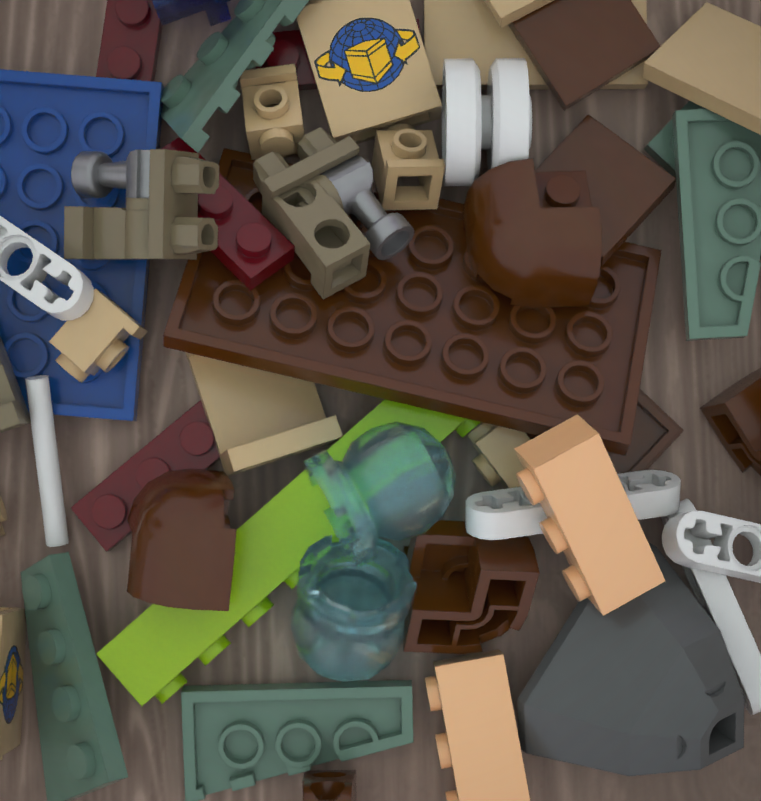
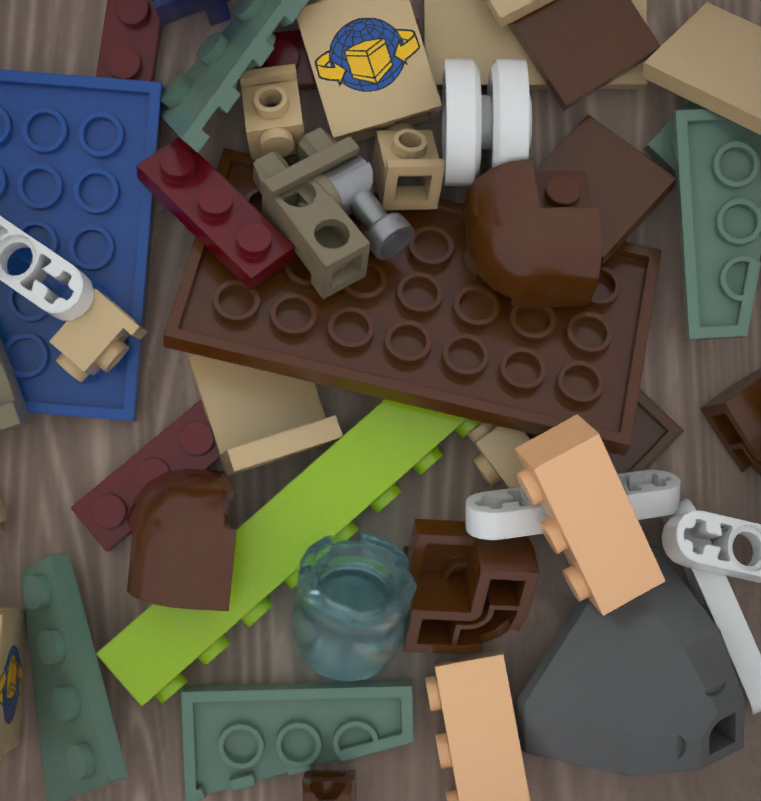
(47, 460): white bar -> none
(158, 212): dark tan hips -> none
(386, 486): clear light blue tile -> none

